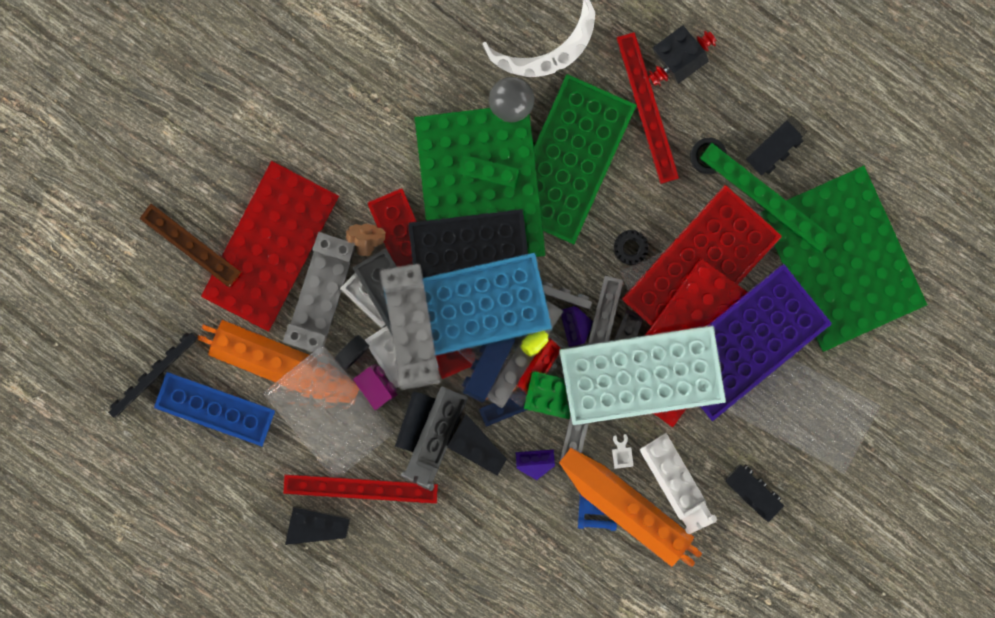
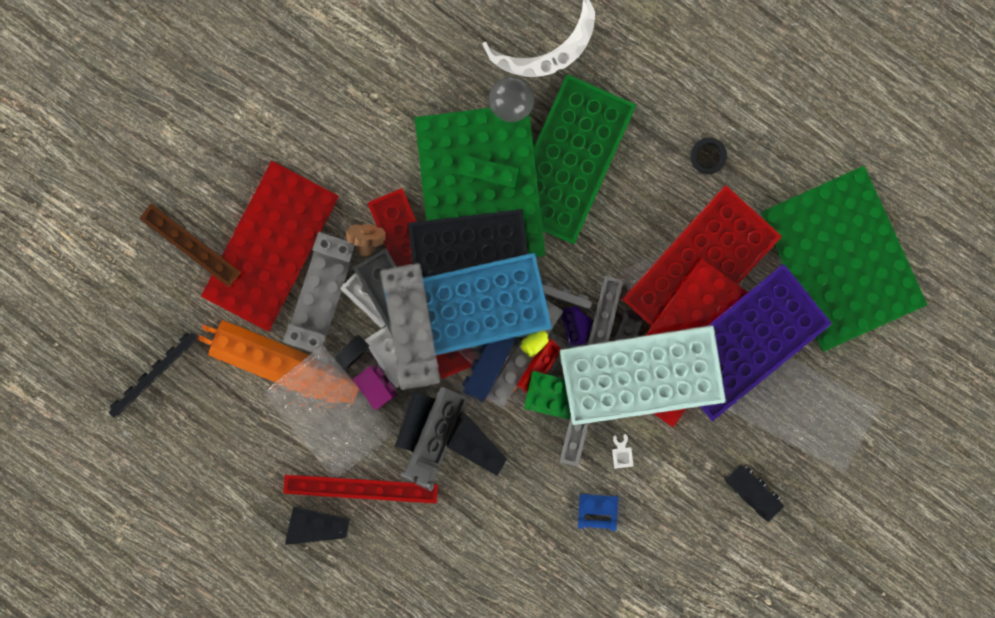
(214, 409): blue plate -> none
(493, 413): dark blue plate -> none
(535, 462): dark purple slope -> none
(619, 247): black tyre -> none
(629, 508): orange hinge -> none
(647, 108): red plate -> none
(677, 484): white hinge -> none
(680, 55): black brick -> none
(766, 197): green plate -> none
(777, 146): black wedge -> none

